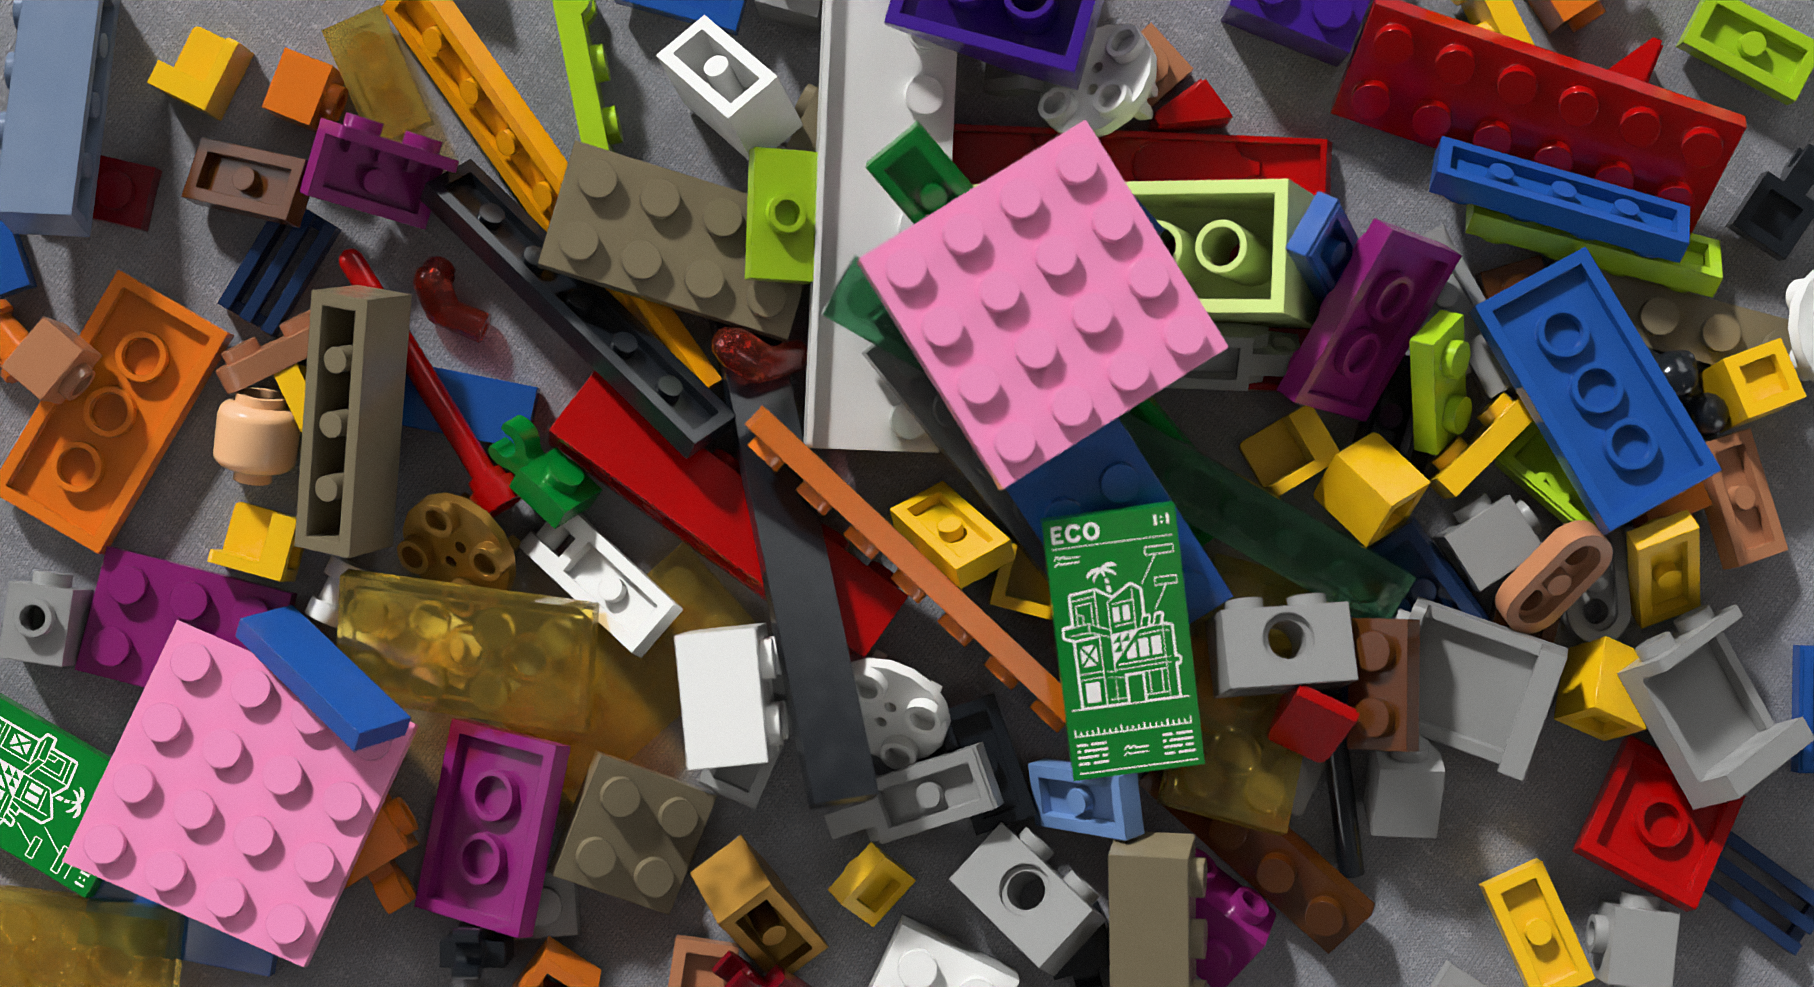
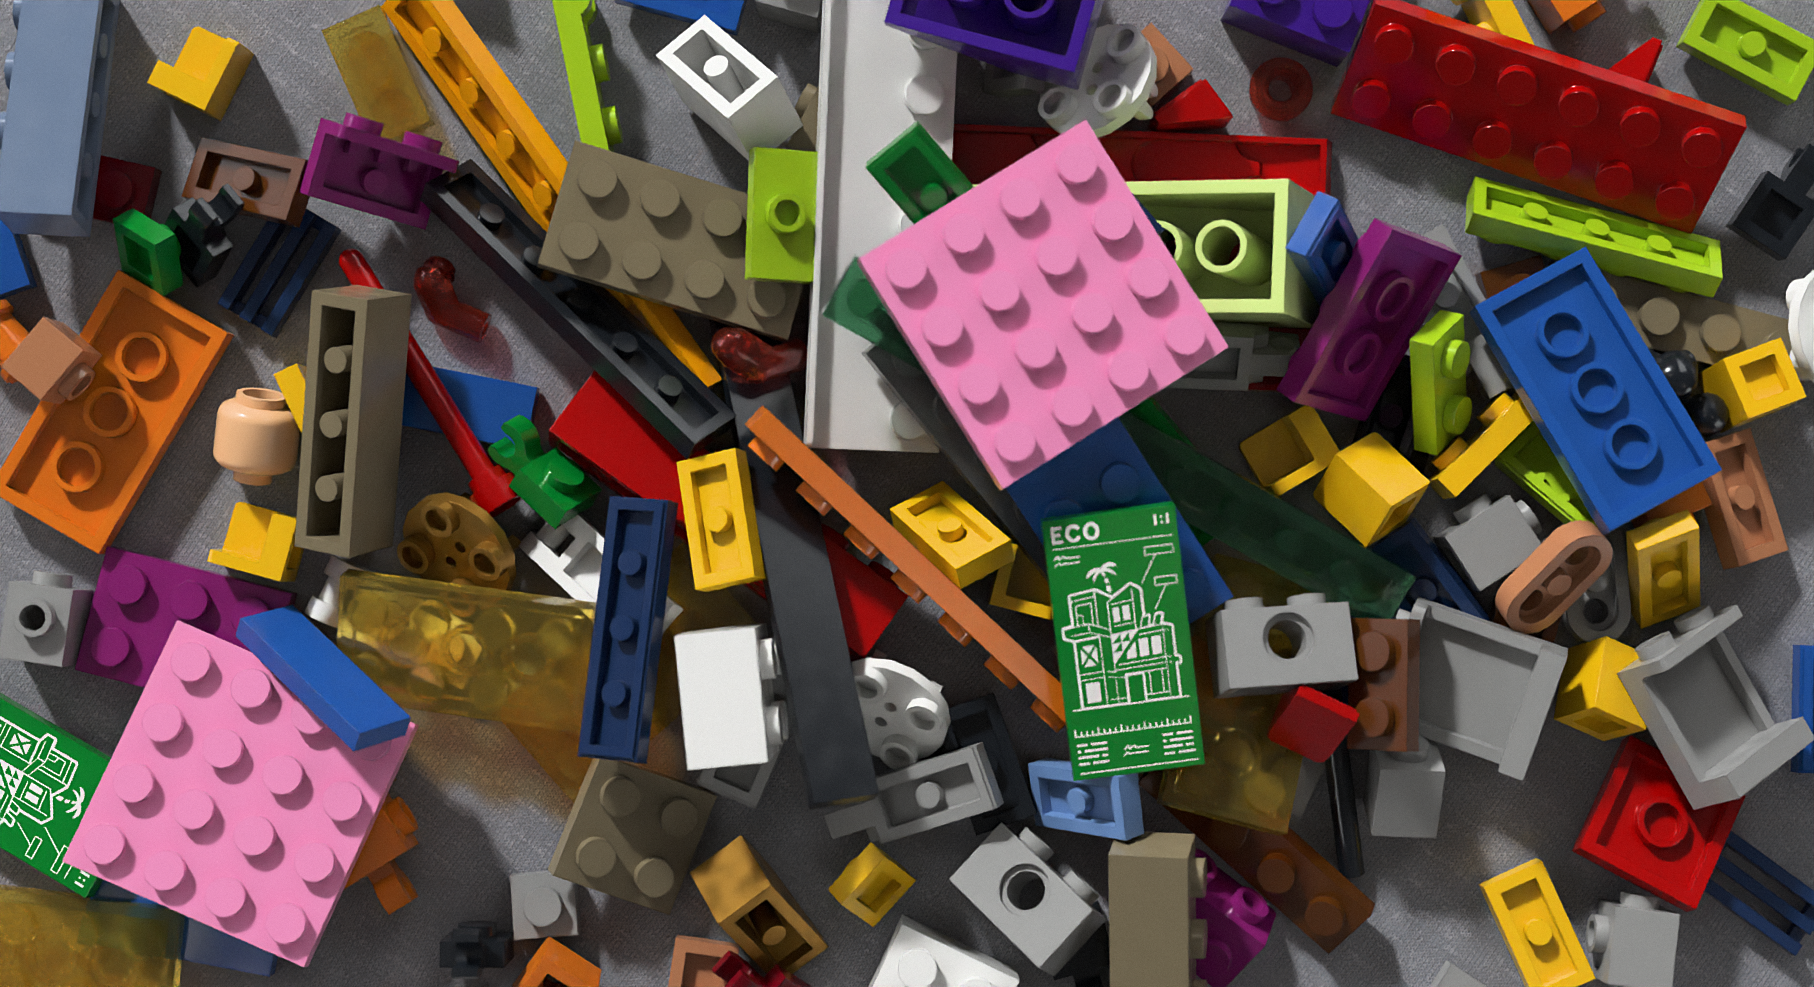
(148, 251): none -> green plate
(202, 233): none -> black plate
(251, 362): nougat plate -> none
(305, 91): orange plate -> none
(492, 827): magenta plate -> none
(628, 629): none -> dark blue tile
(720, 520): none -> yellow plate
(1291, 73): none -> clear red plate
(1560, 200): blue plate -> none

